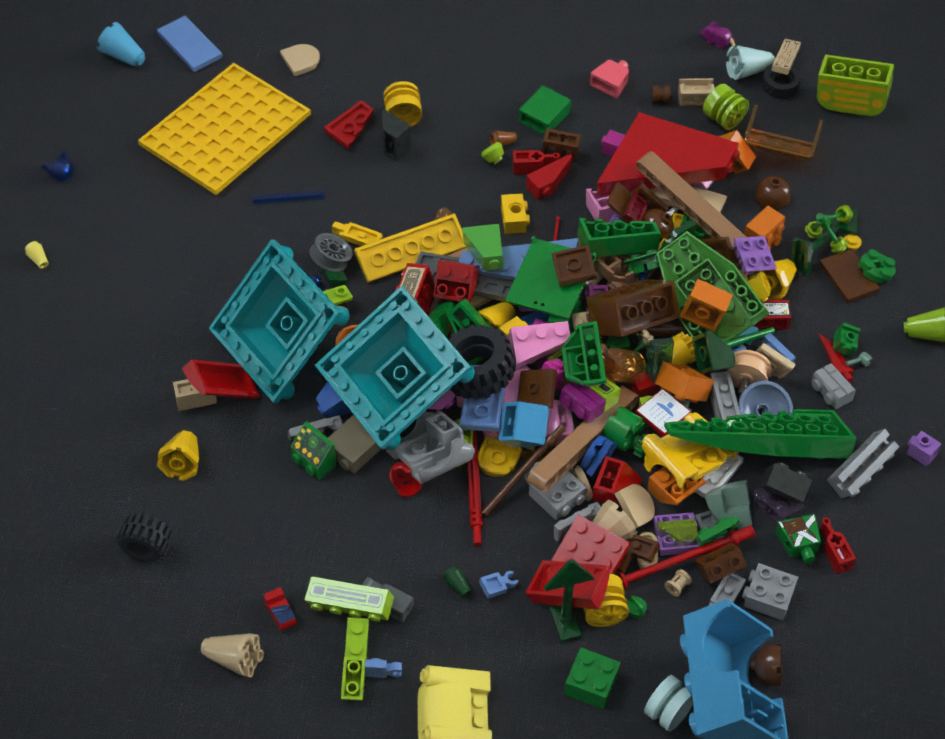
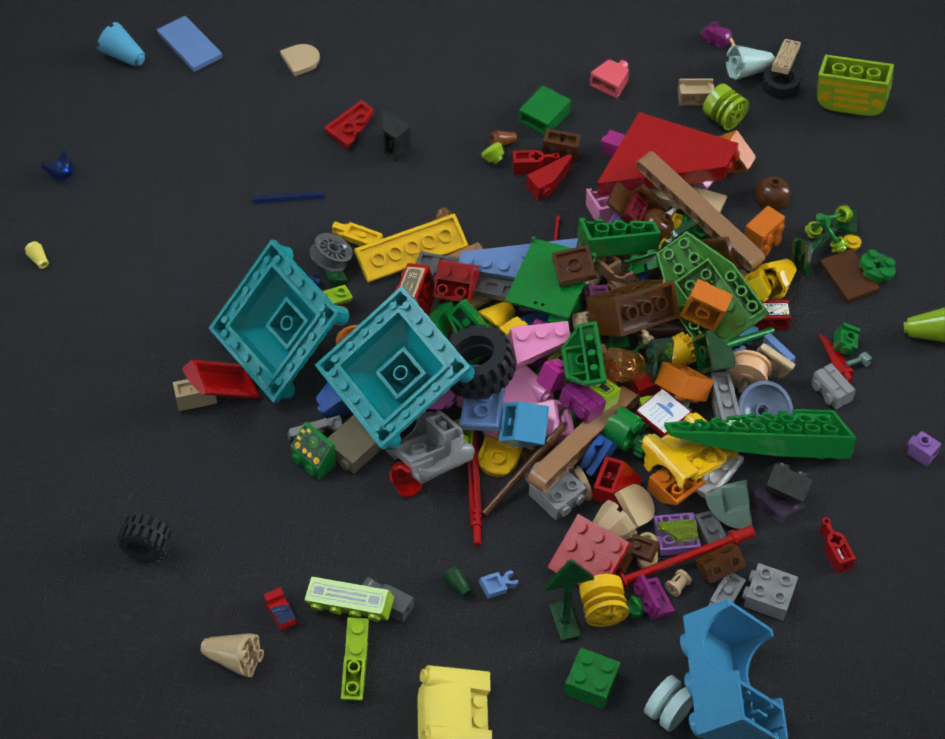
(179, 456): yellow cone -> none
(224, 128): yellow plate -> none
(380, 668): medium blue plate -> none
(404, 102): yellow wheel -> none
(485, 245): bright green slope -> none
(514, 213): yellow brick -> none
(537, 387): reddish brown plate -> none
(563, 526): light grey hinge -> none
(585, 594): red slope -> none
(653, 597): none -> magenta bracket
(659, 94): reddish brown wheel -> none
(709, 534): green hinge -> none
(753, 254): medium lavender hinge -> none
(768, 664): reddish brown cylinder -> none
(779, 144): clear orange windscreen -> none
(800, 537): green torso -> none
(863, 464): light grey brick -> none

